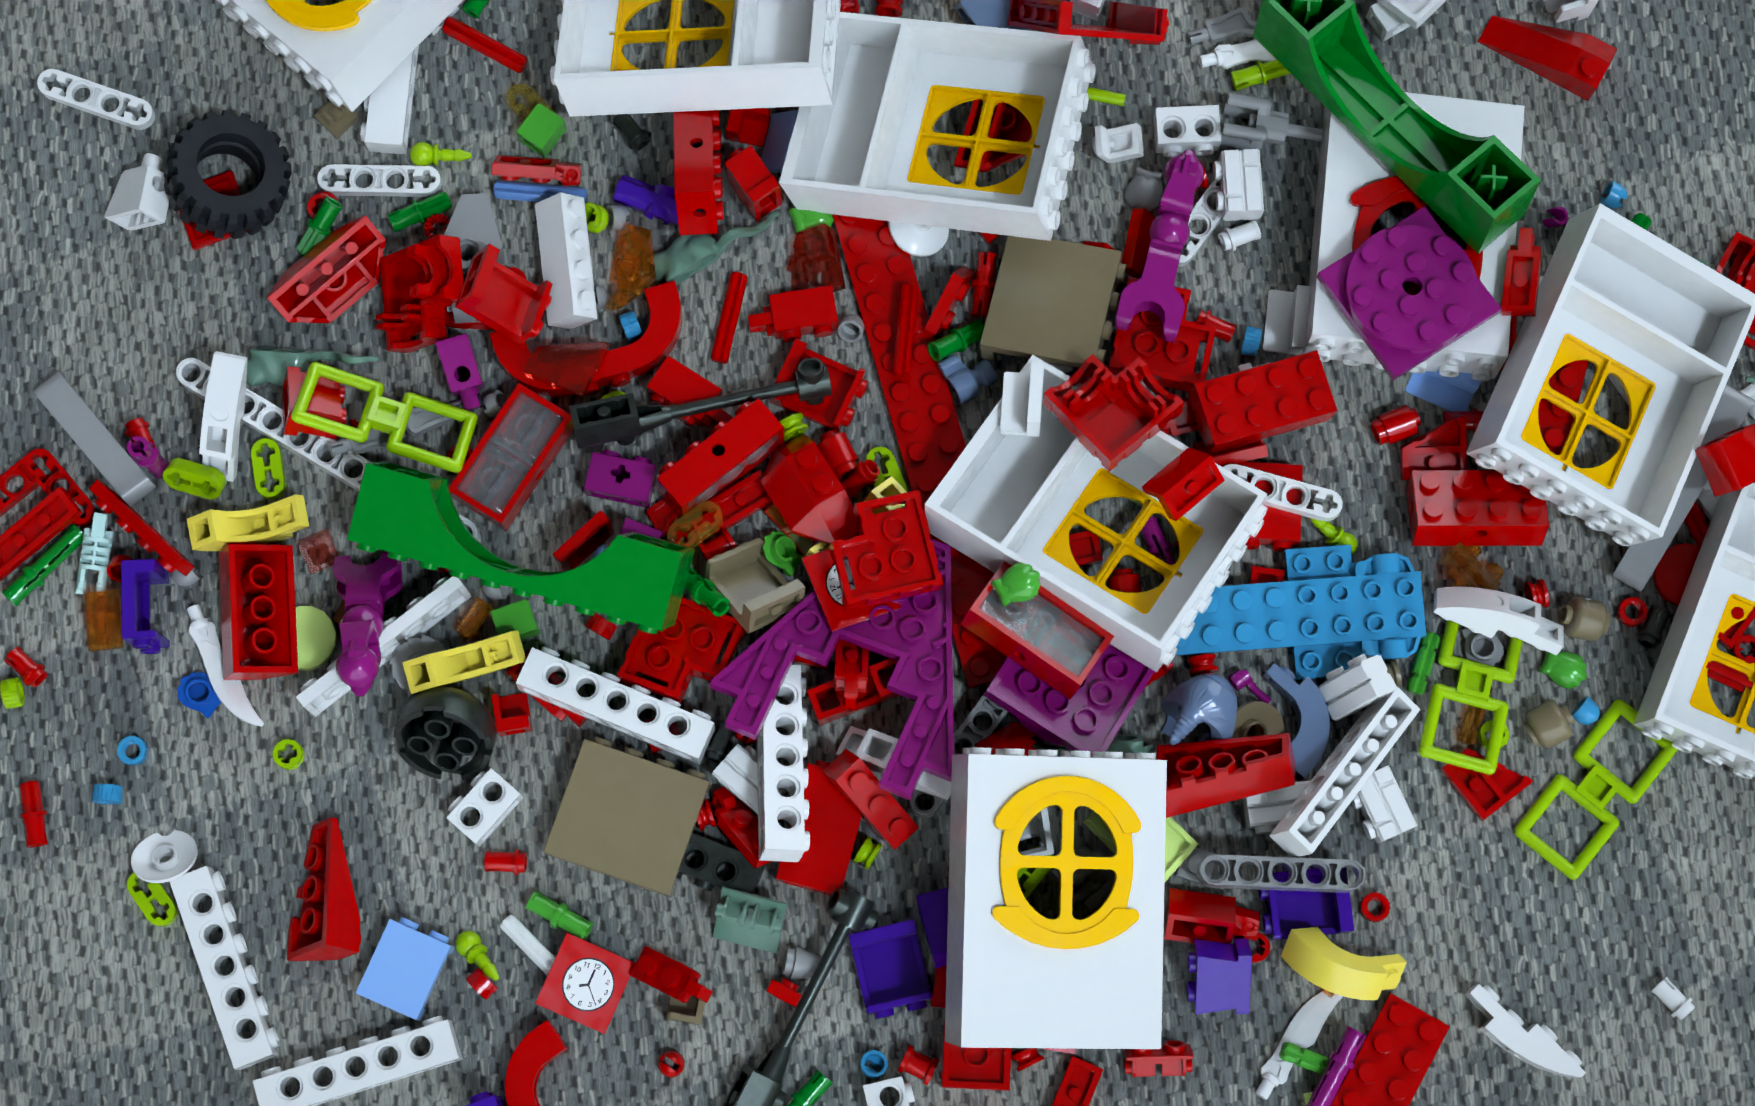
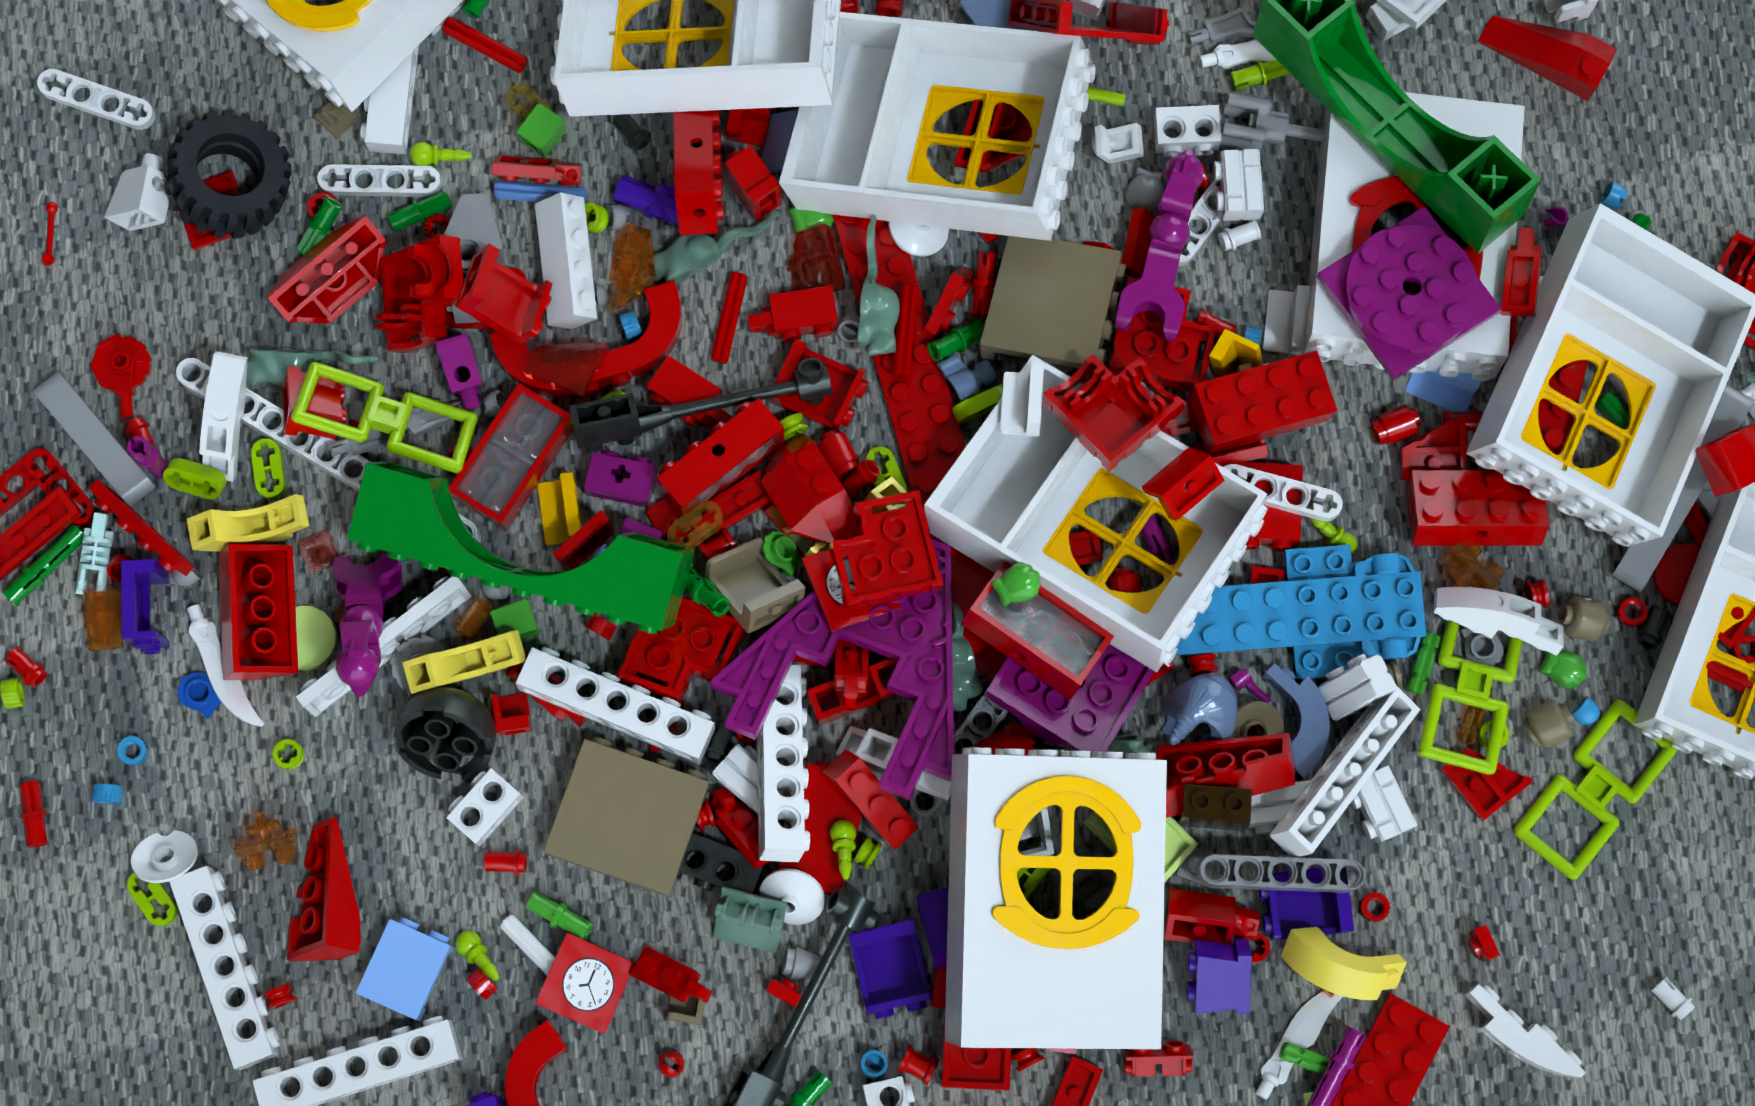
(48, 259): none -> red hinge
(120, 367): none -> red piece
(252, 848): none -> clear orange hips
(279, 996): none -> red bush
(559, 509): none -> yellow panel
(799, 889): none -> white dish
(843, 836): none -> lime bar
(877, 307): none -> sand green animal
(965, 676): none -> sand green animal
(977, 405): none -> lime beam
(1215, 807): none -> dark brown panel
(1231, 351): none -> yellow panel
(1482, 944): none -> red plate
(1614, 410): none -> green axle

